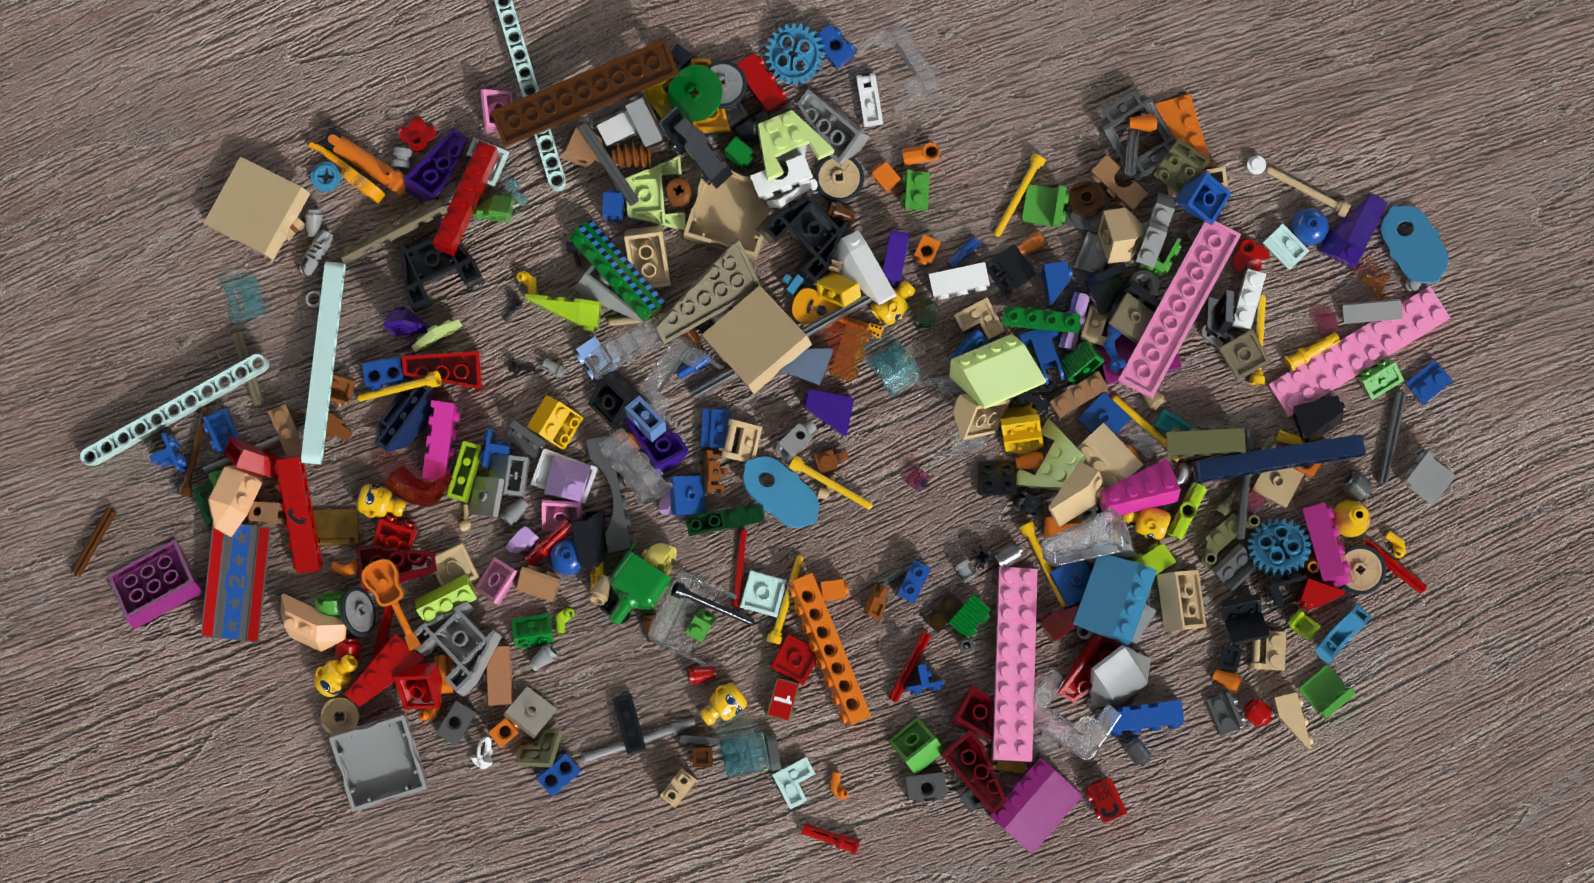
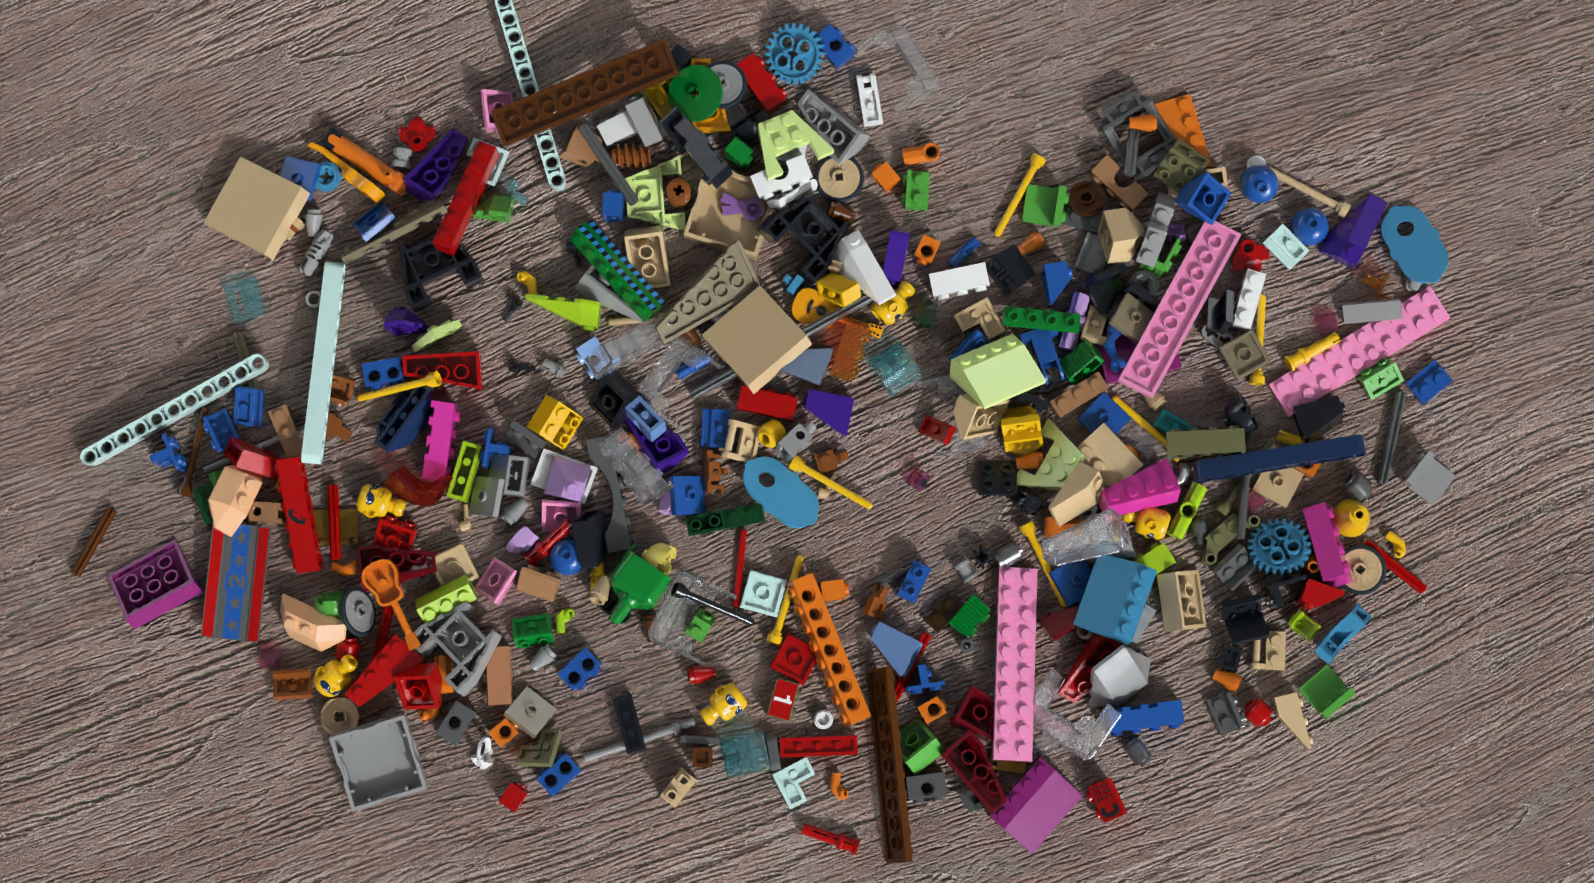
(248, 406): none -> blue plate
(270, 659): none -> clear pink plate
(293, 684): none -> dark orange bracket
(301, 173): none -> blue plate
(334, 522): none -> red axle
(373, 221): none -> blue plate
(514, 796): none -> red brick
(576, 665): none -> blue brick
(751, 208): none -> medium lavender piece
(768, 403): none -> red brick
(771, 433): none -> yellow head
(818, 746): none -> red plate
(823, 719): none -> white plate
(889, 765): none -> reddish brown plate
(896, 647): none -> medium blue slope
(923, 709): none -> orange brick
(937, 430): none -> red plate
(1175, 231): none -> medium lavender plate
(1199, 531): none -> dark grey cylinder
(1238, 414): none -> black cylinder
(1259, 183): none -> blue cylinder

